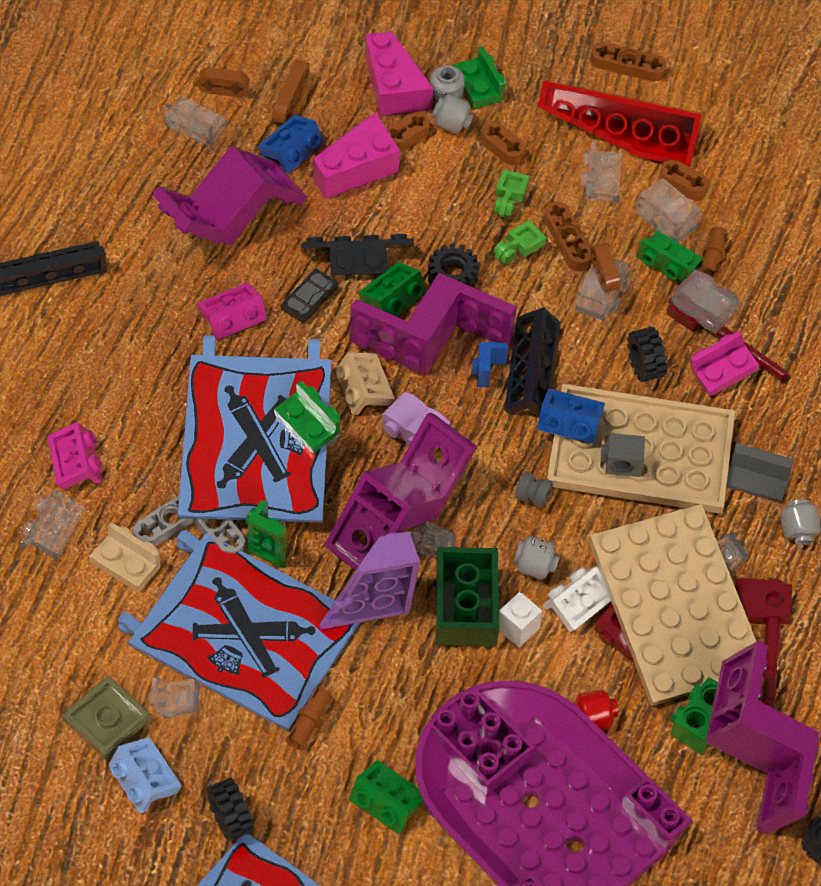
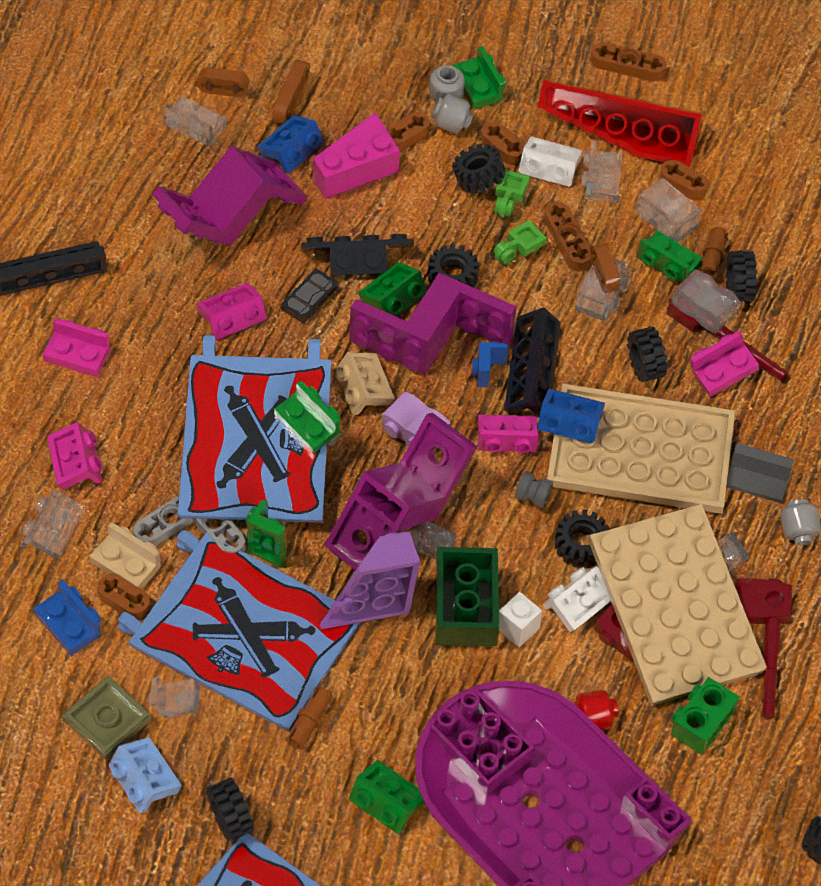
(69, 618): none -> blue bracket
(77, 347): none -> dark pink bracket
(126, 593): none -> dark orange beam
(395, 76): dark pink wedge -> none
(479, 168): none -> black tyre
(507, 433): none -> dark pink bracket
(536, 557): light grey head -> none
(549, 161): none -> white bracket
(574, 524): none -> black tyre
(624, 454): dark grey brick -> none
(742, 274): none -> black tyre
(763, 738): magenta bracket -> none

